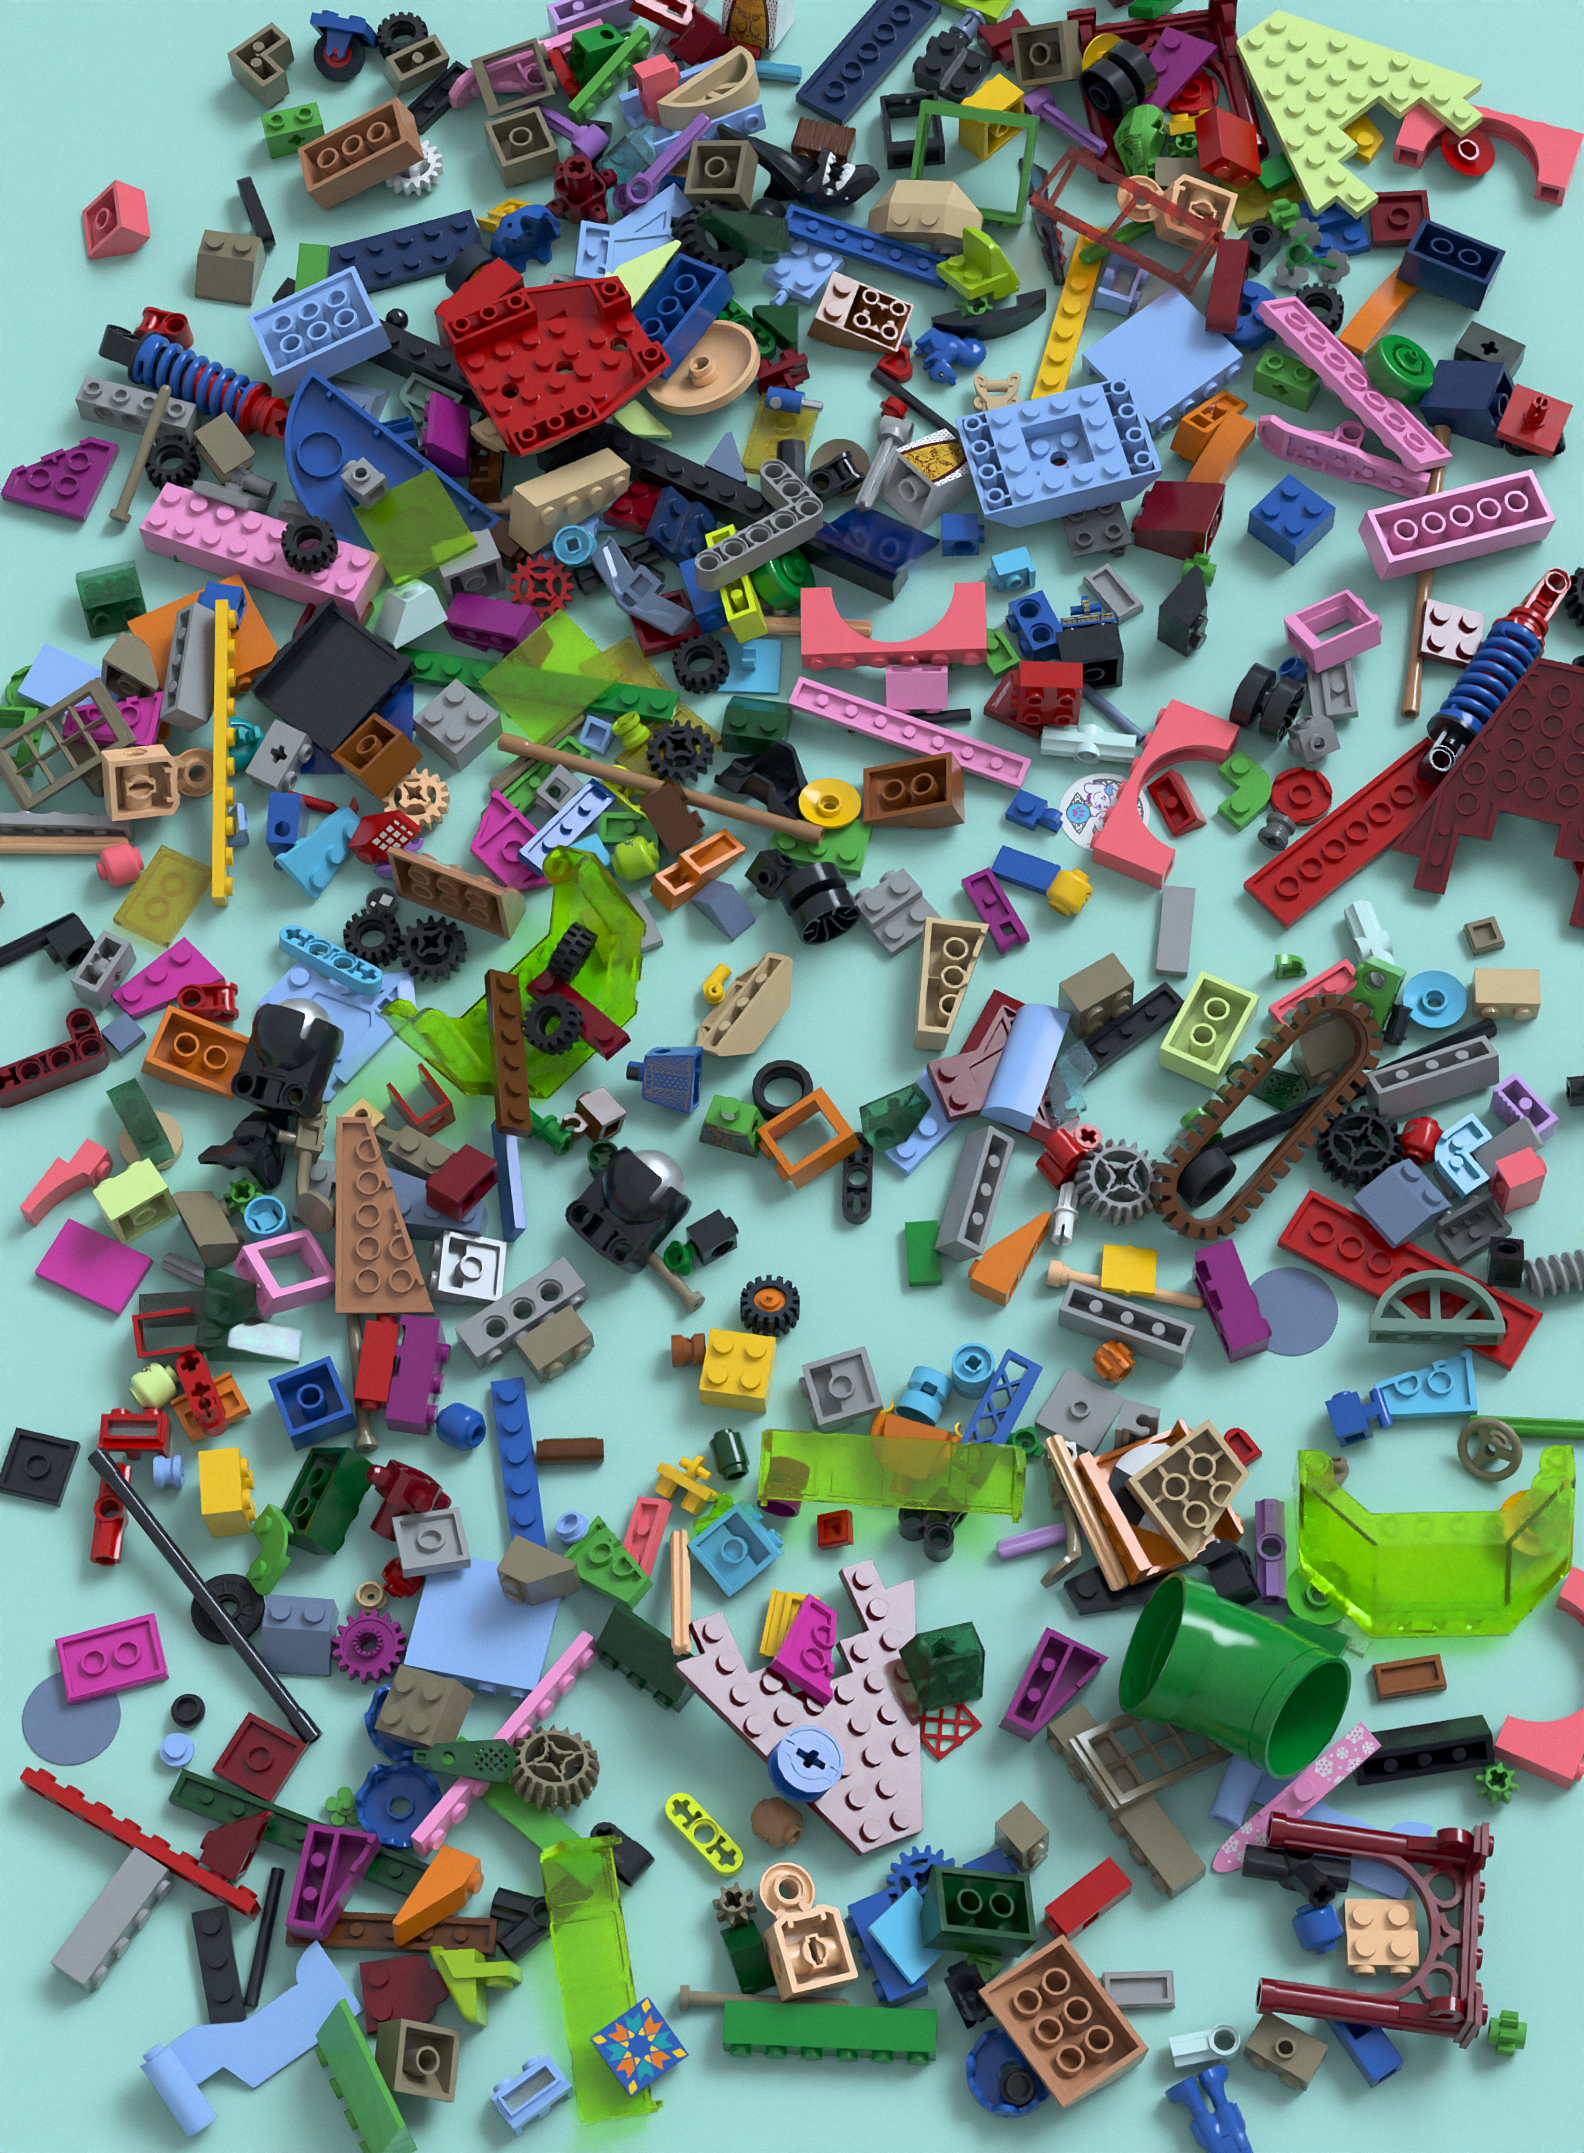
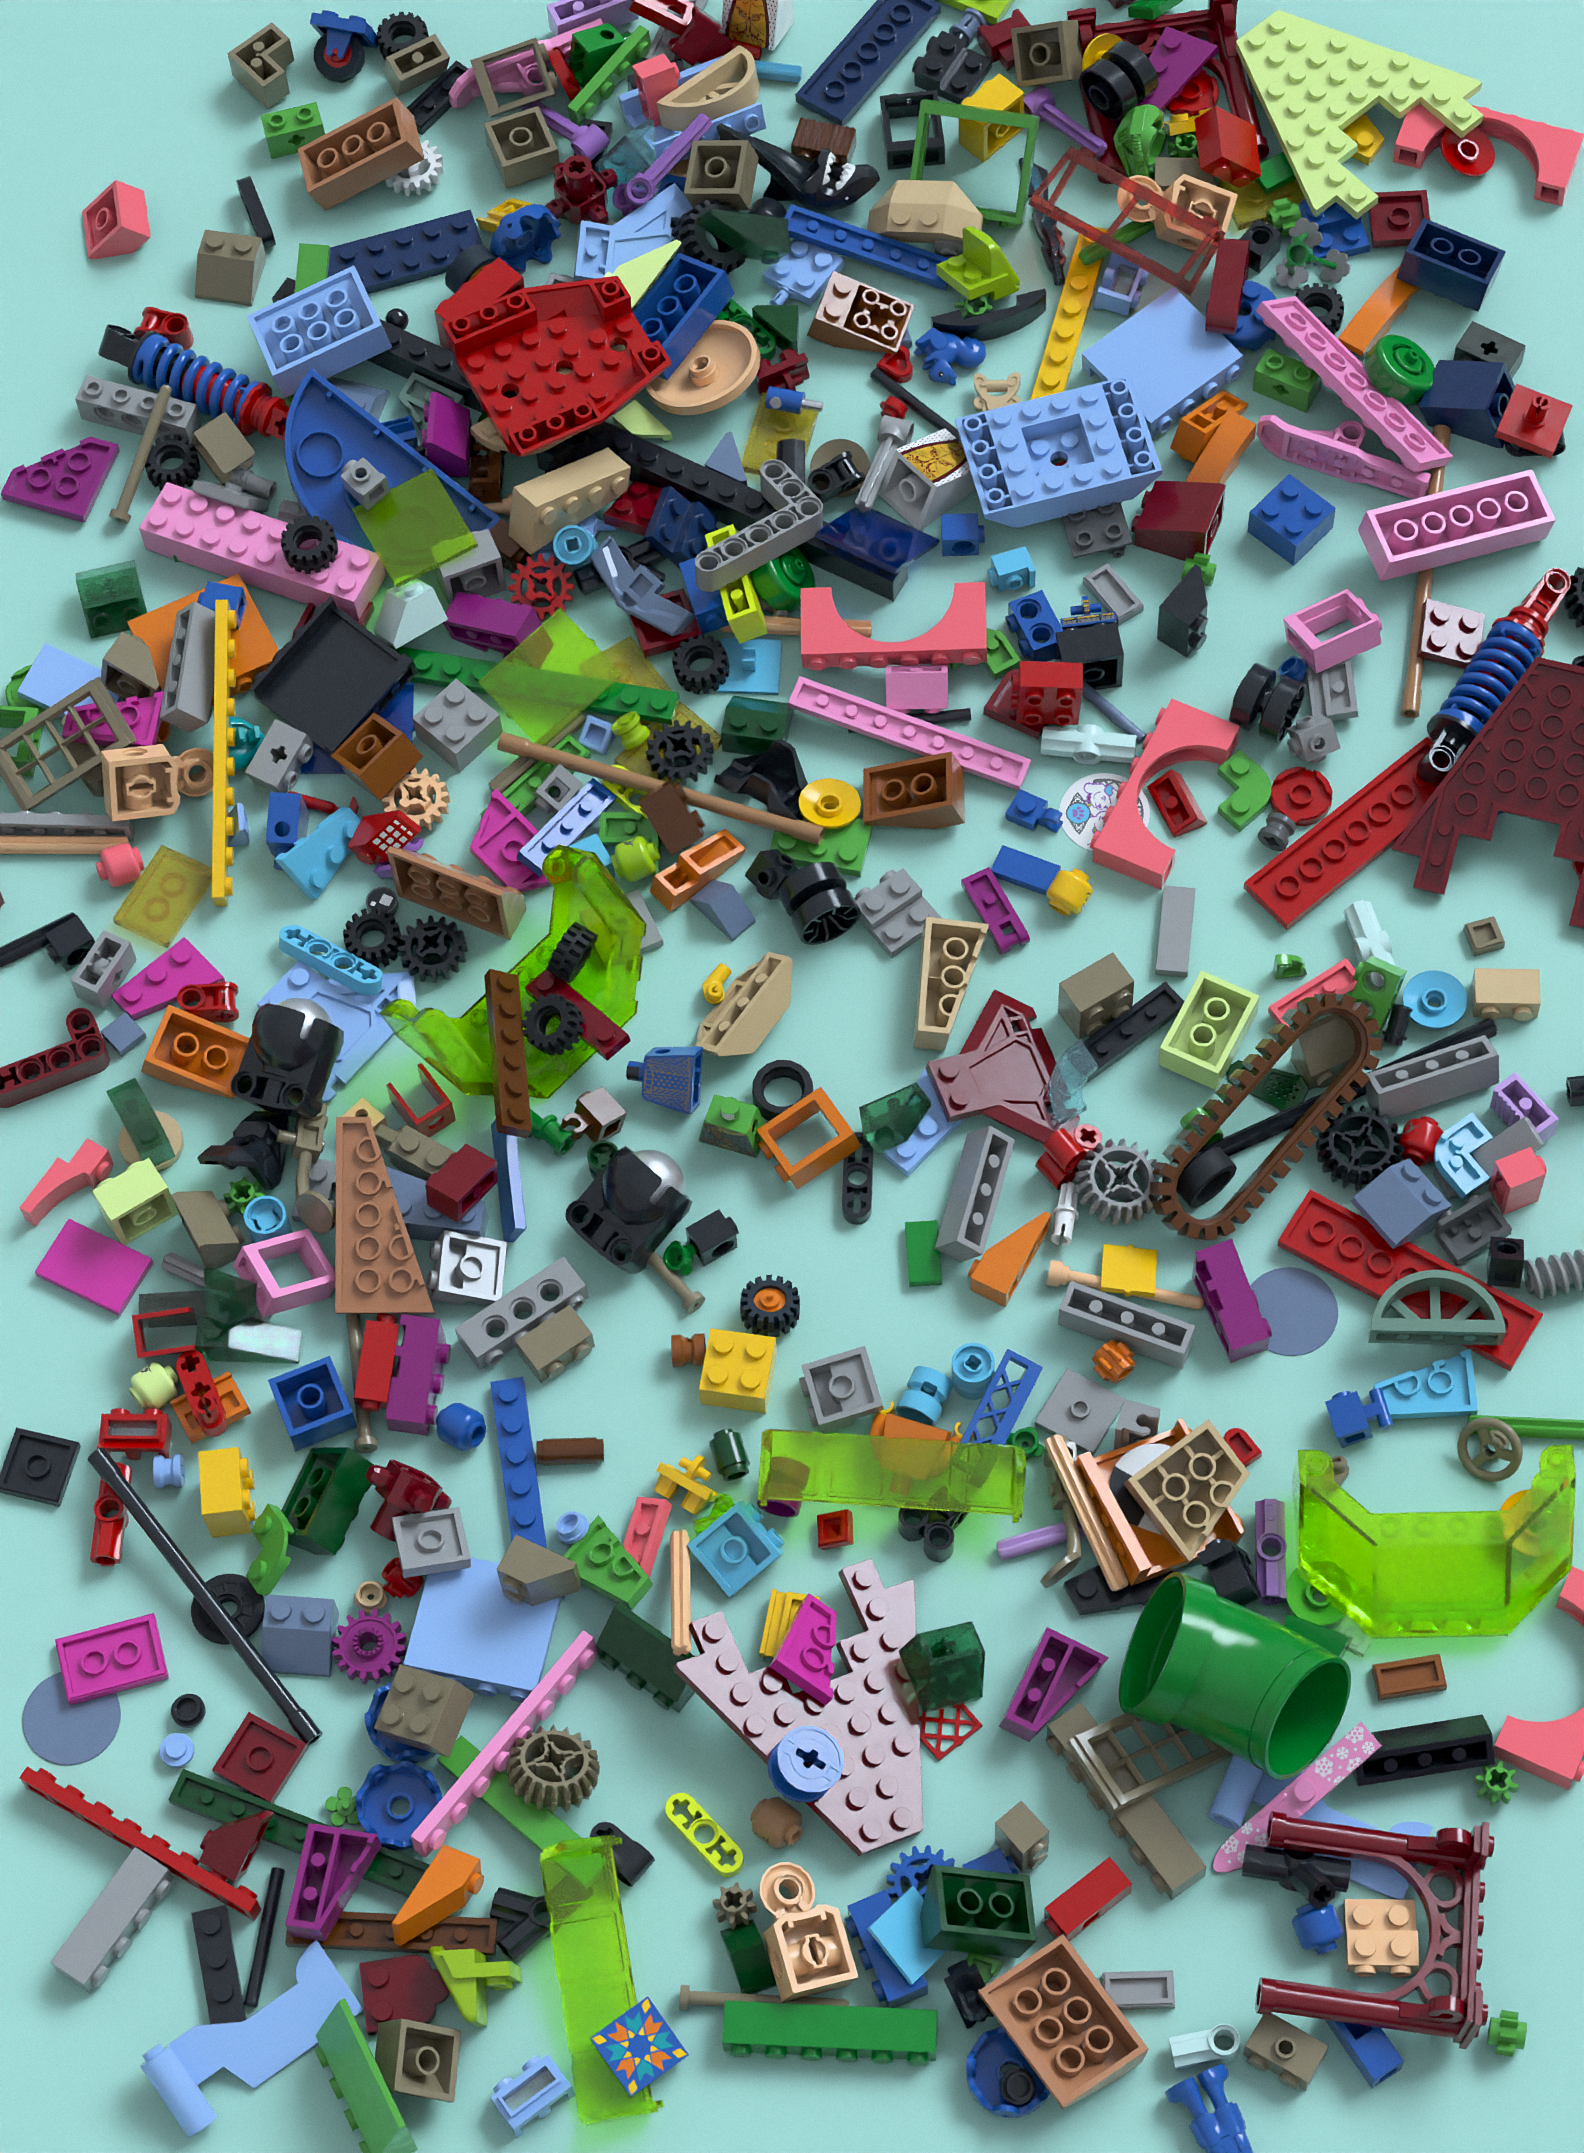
(465, 1759): dark green piece -> none
(1025, 1065): light blue brick -> none

